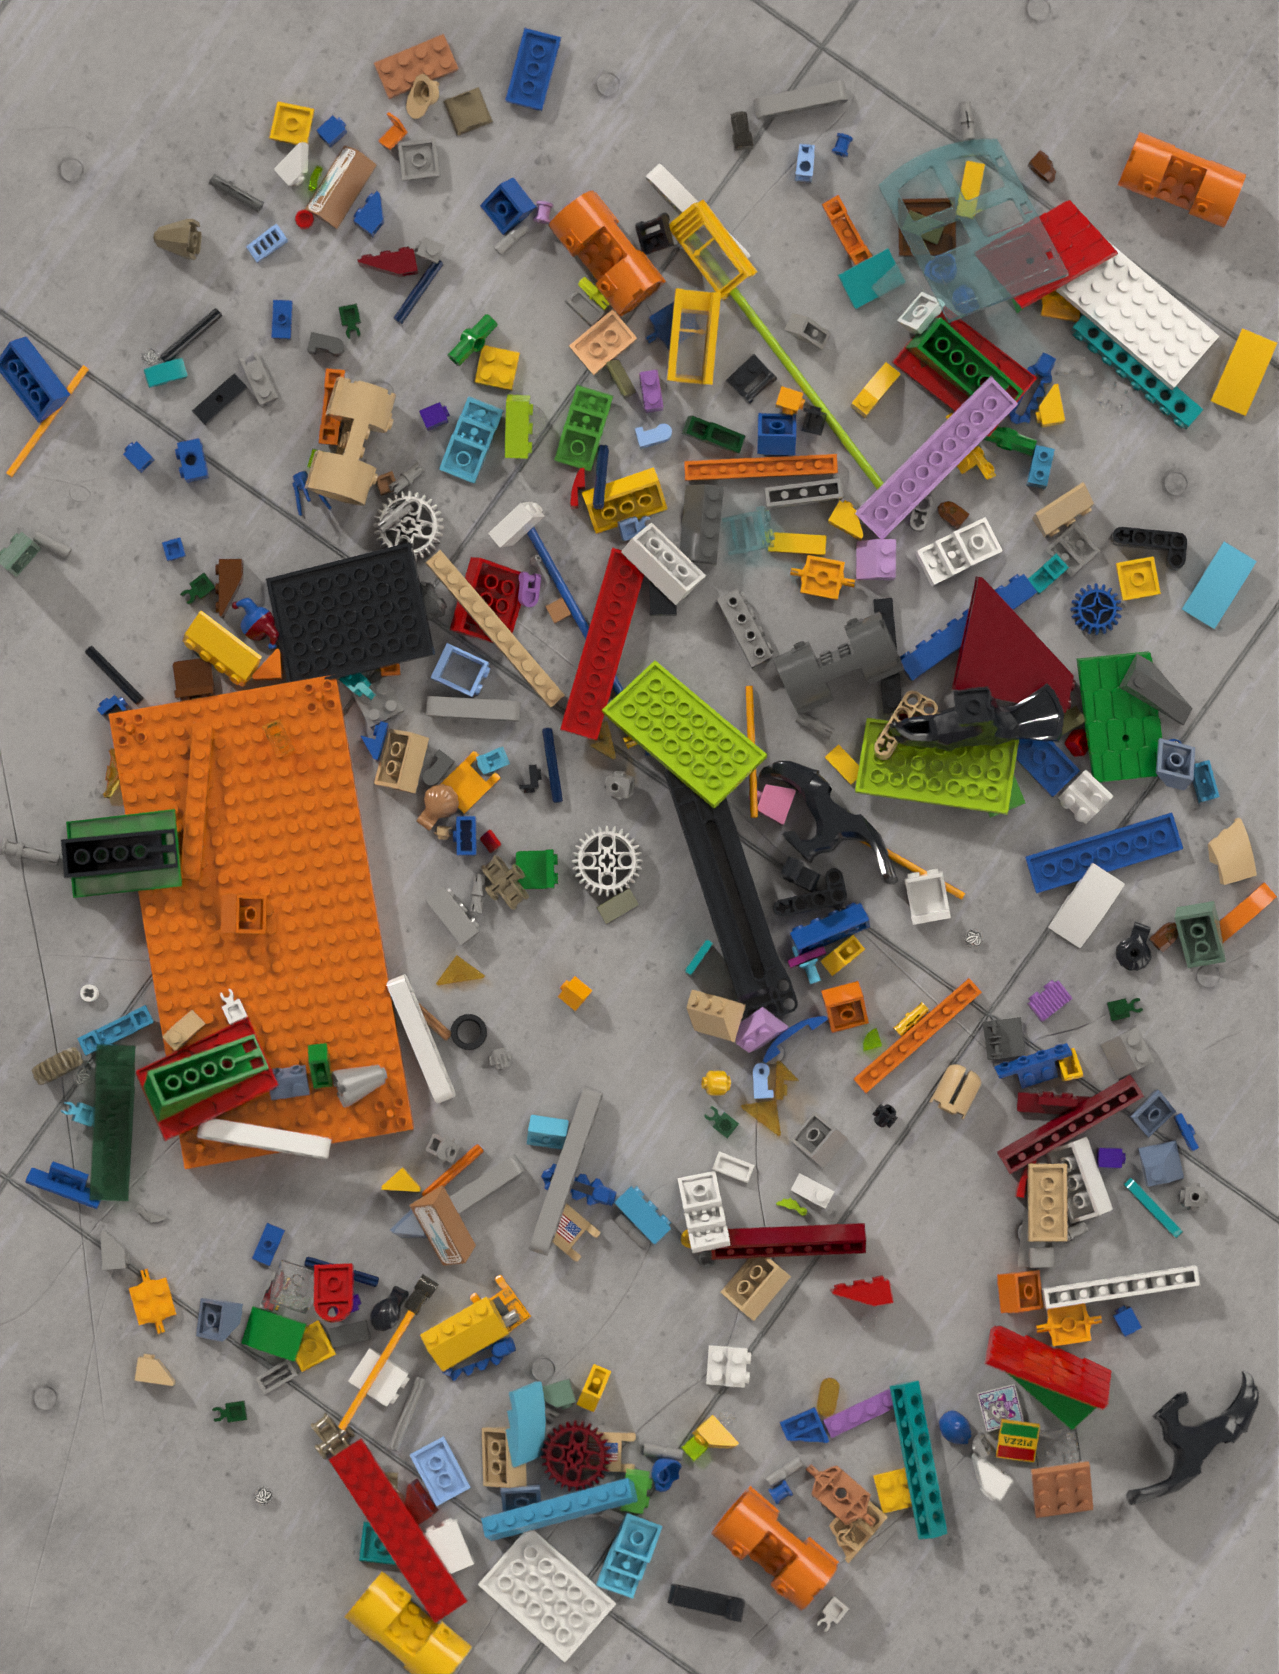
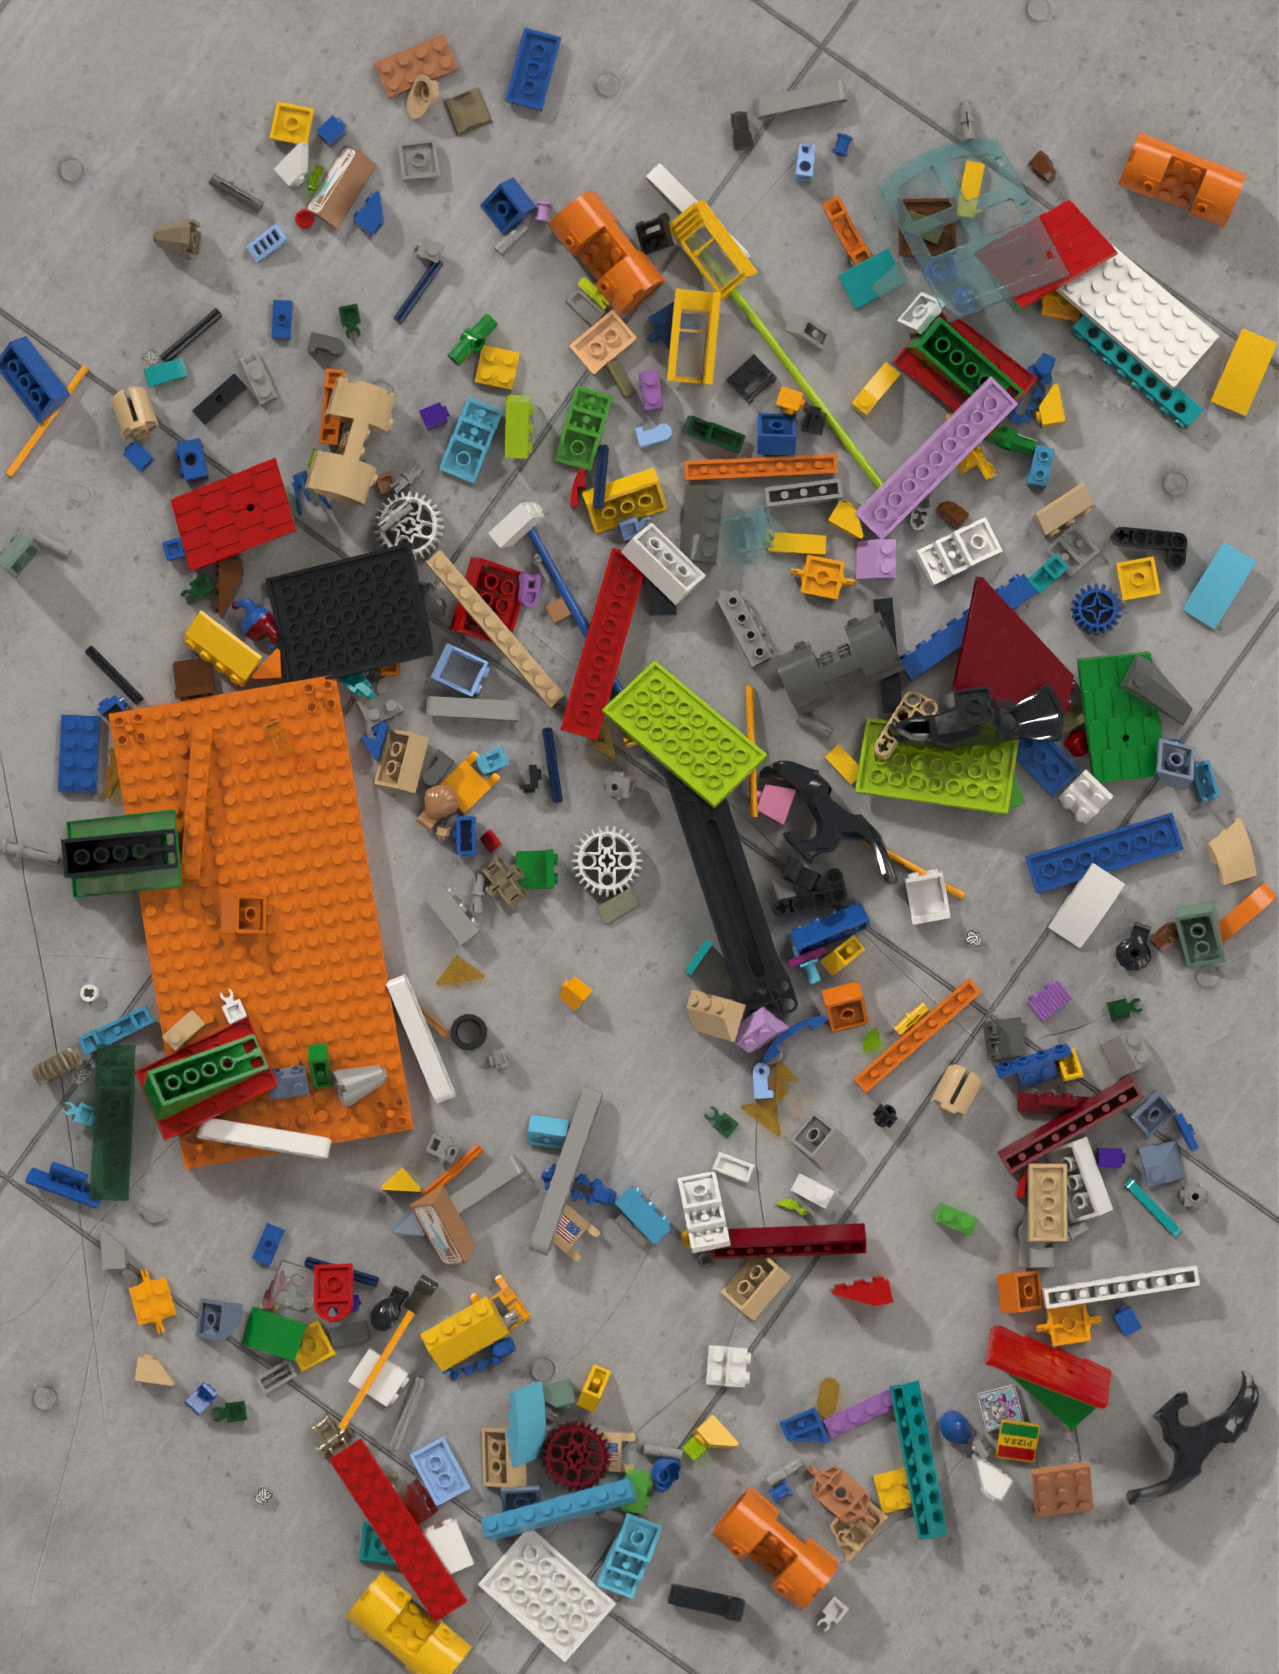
(79, 753): none -> blue plate
(144, 411): none -> tan cylinder
(201, 1398): none -> bracket
(233, 515): none -> red piece
(394, 134): orange bracket -> none
(398, 263): dark red slope -> none
(716, 1082): yellow head -> none
(955, 1219): none -> bright green brick

